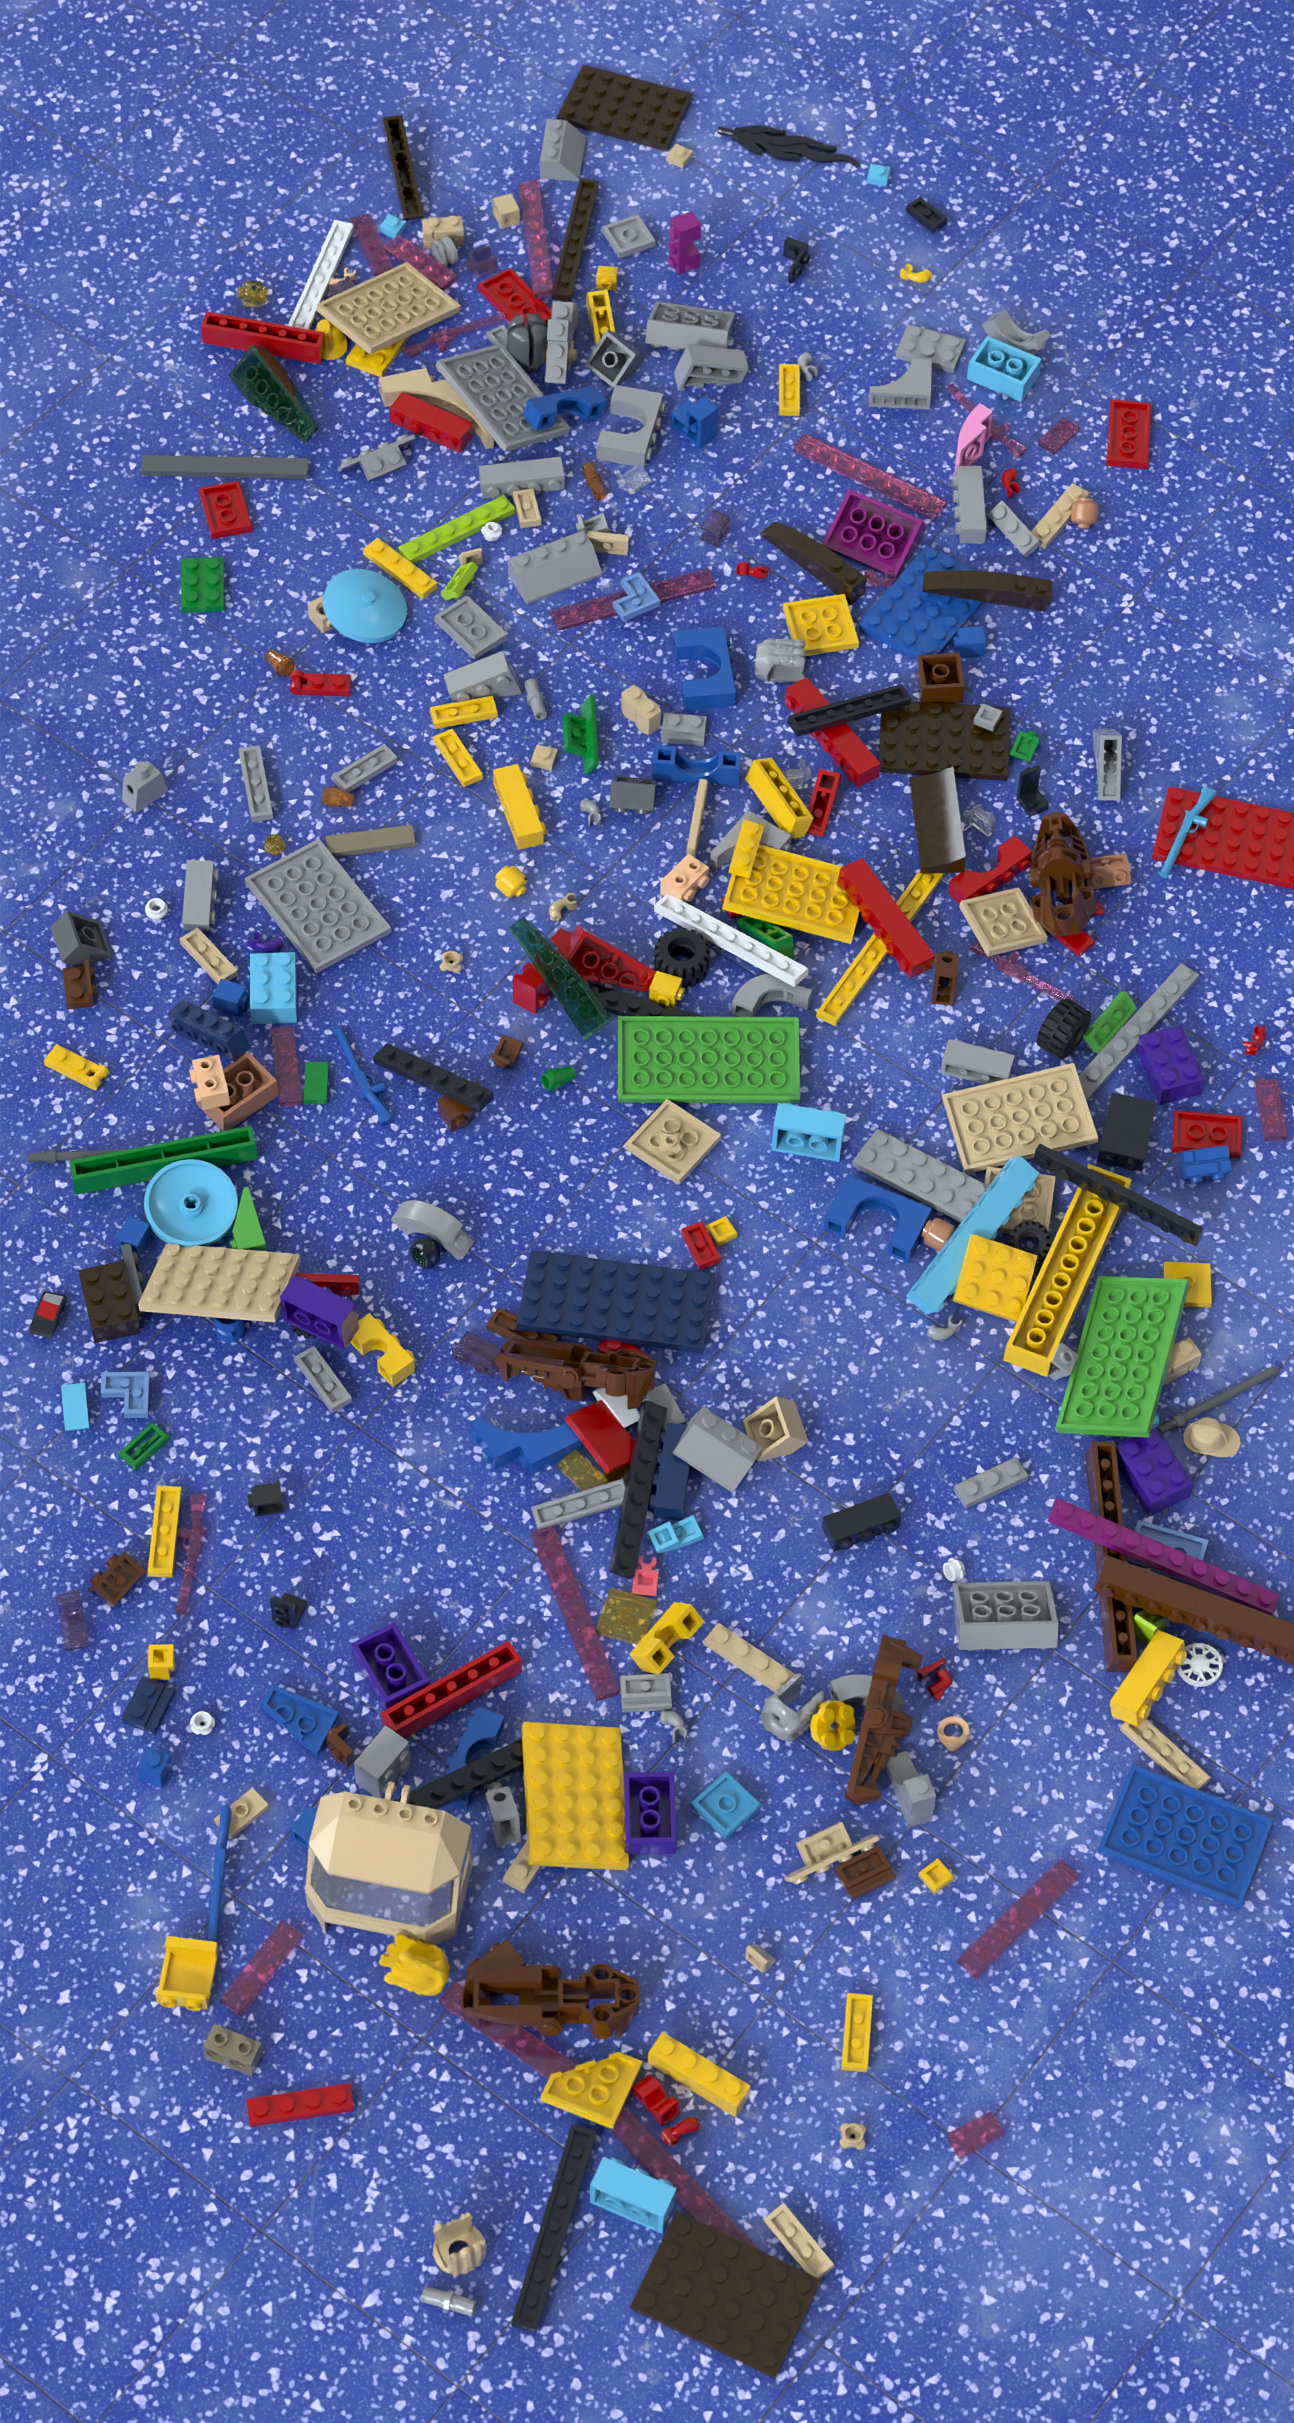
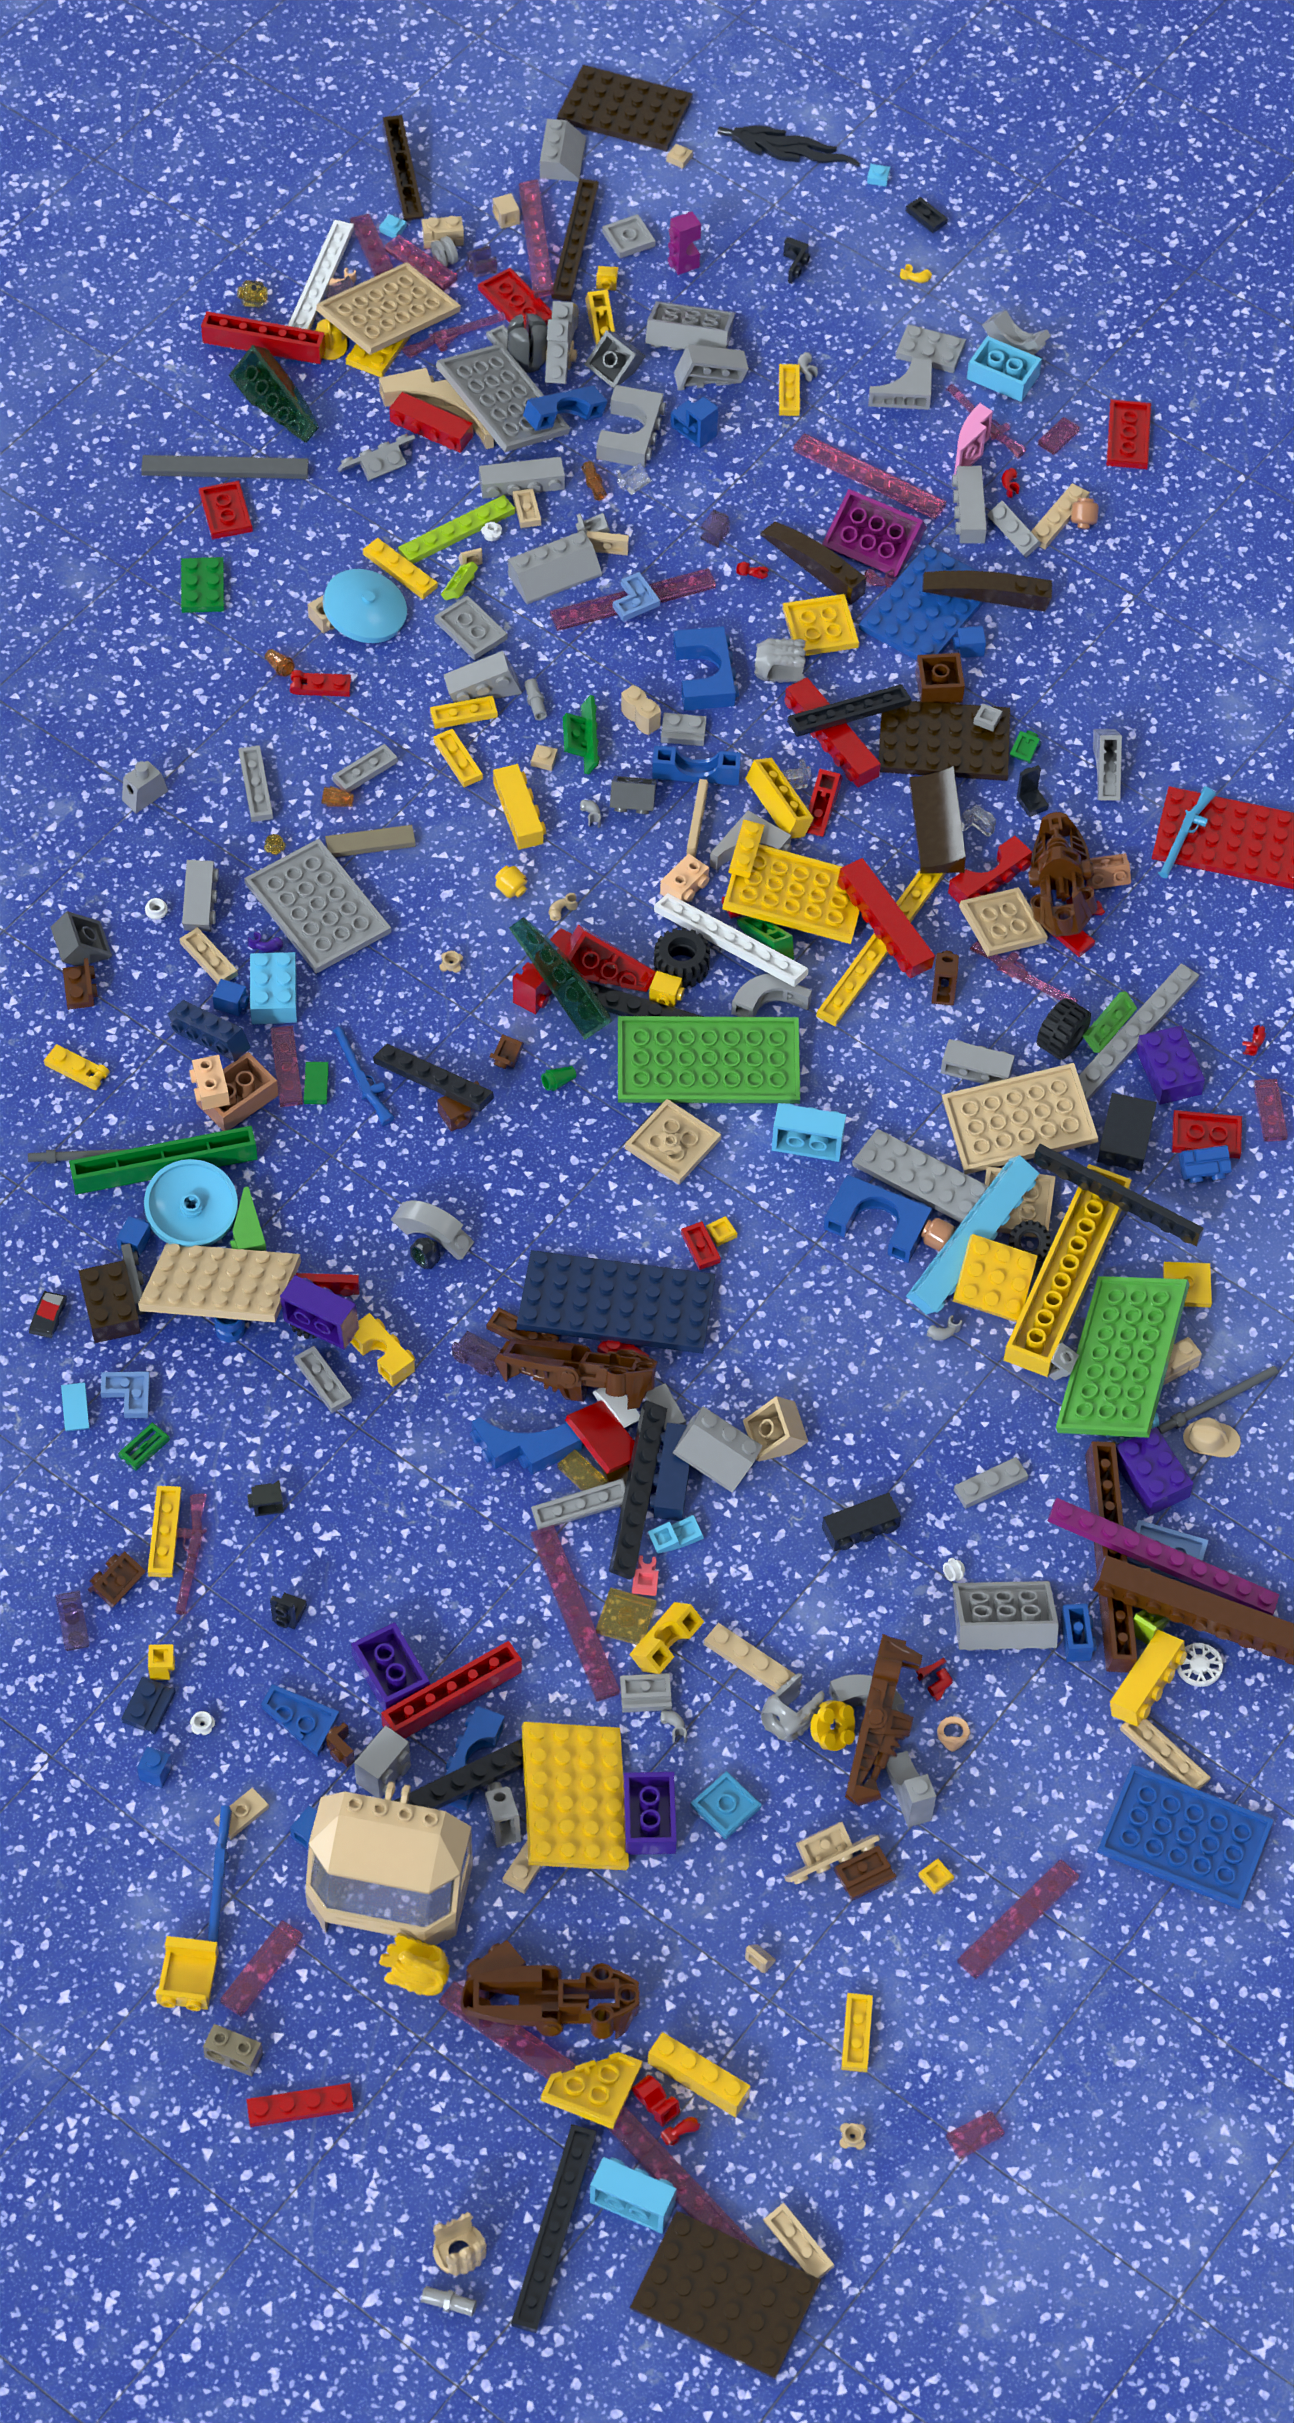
(1077, 1632): none -> blue brick

